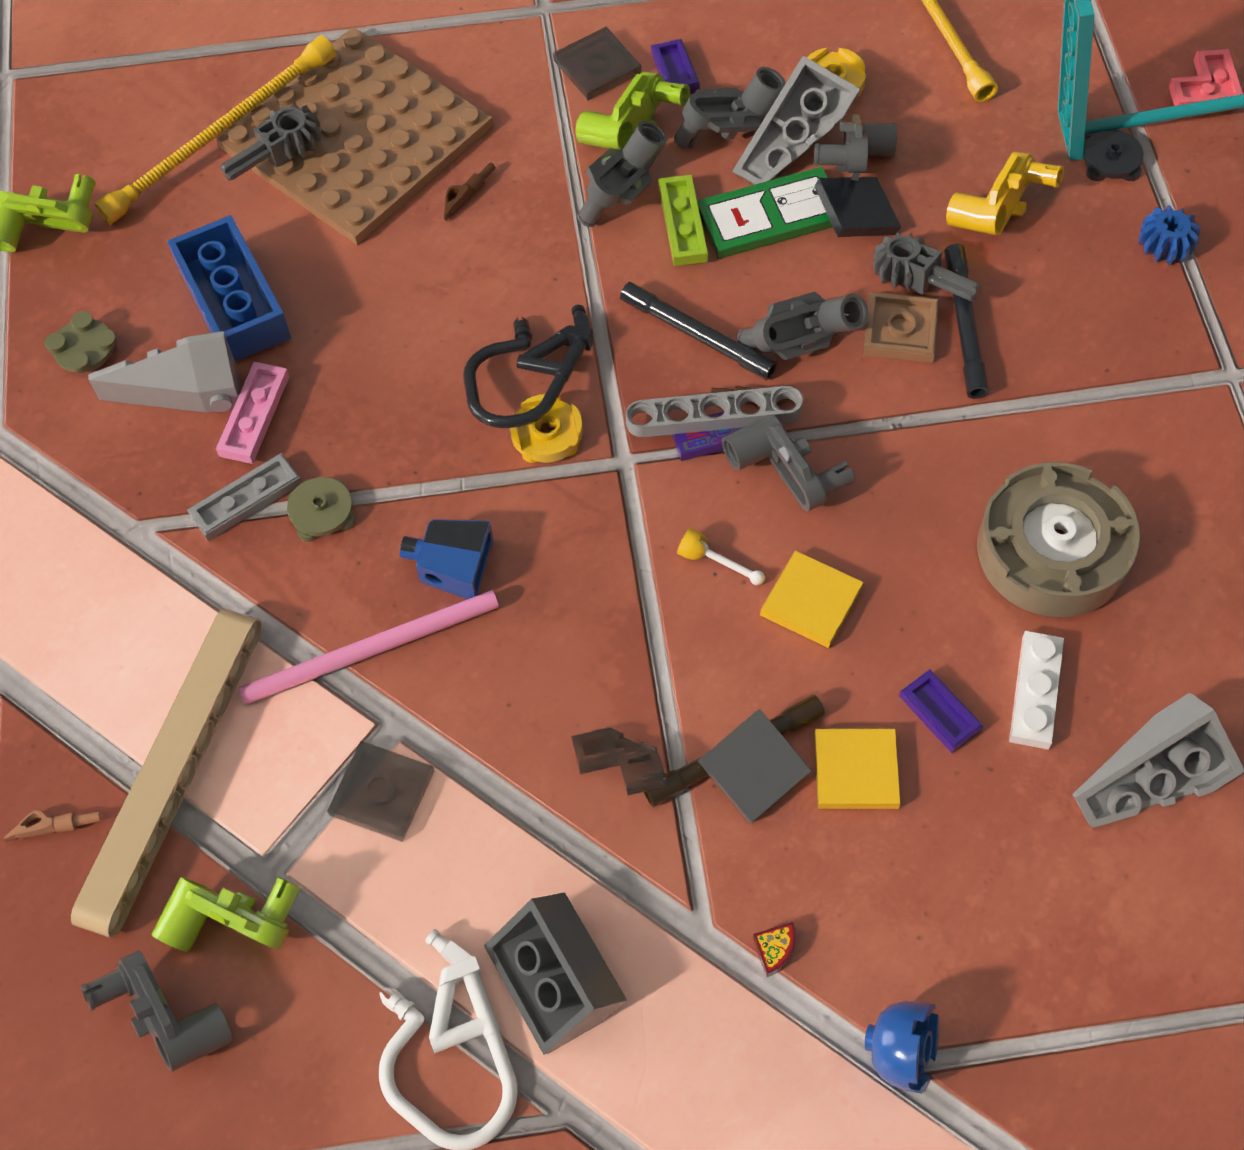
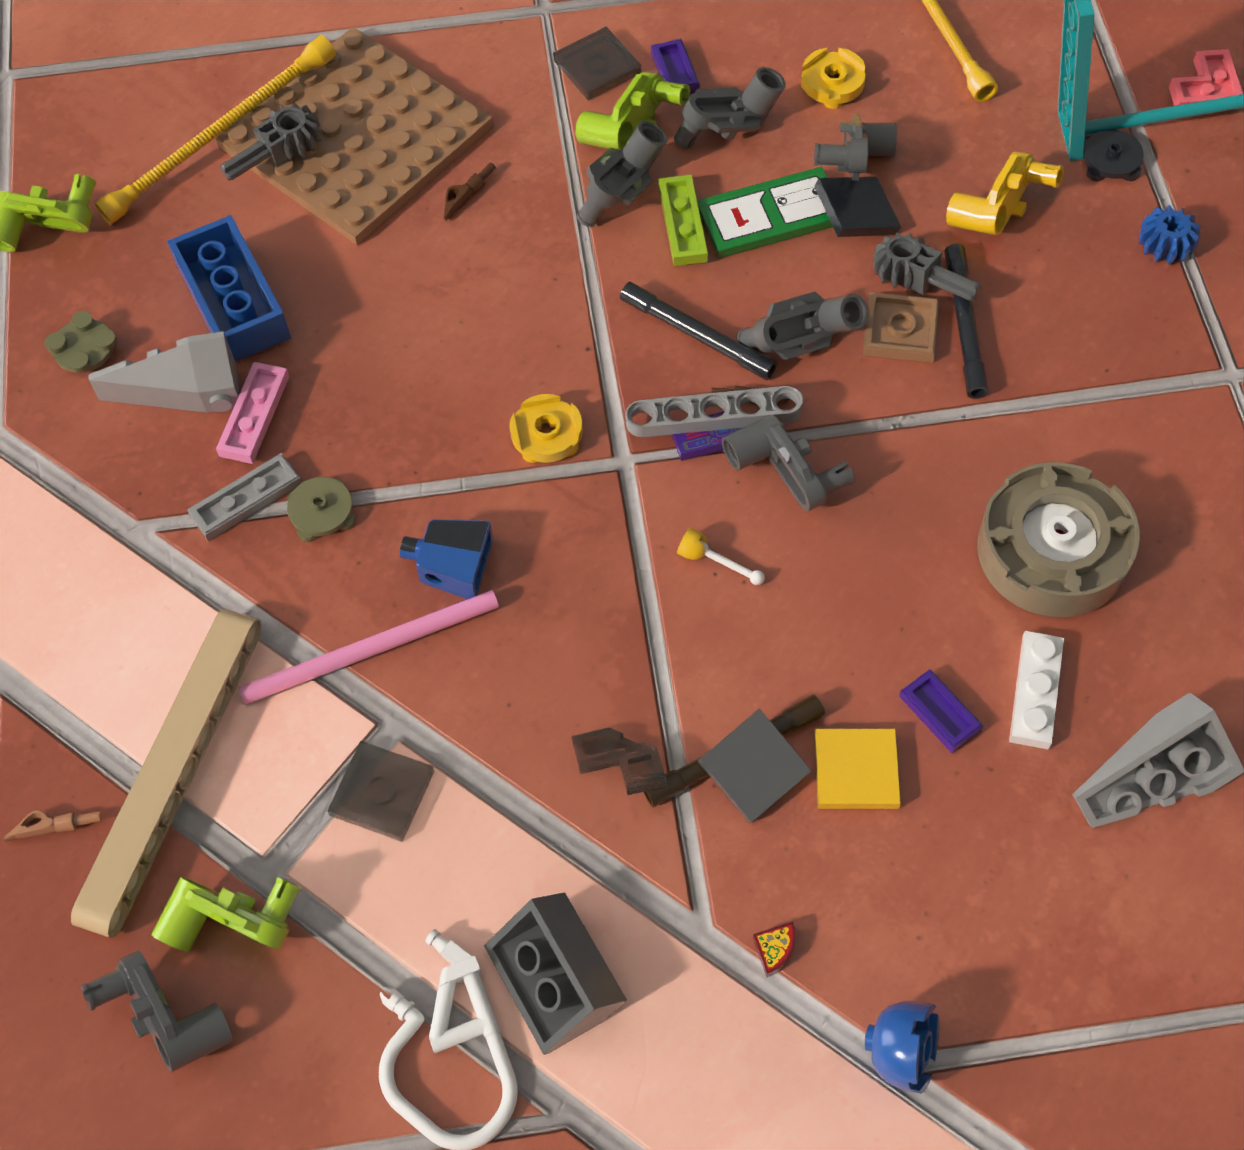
(576, 337): black piece -> none
(801, 115): light grey wedge -> none
(811, 599): yellow tile -> none

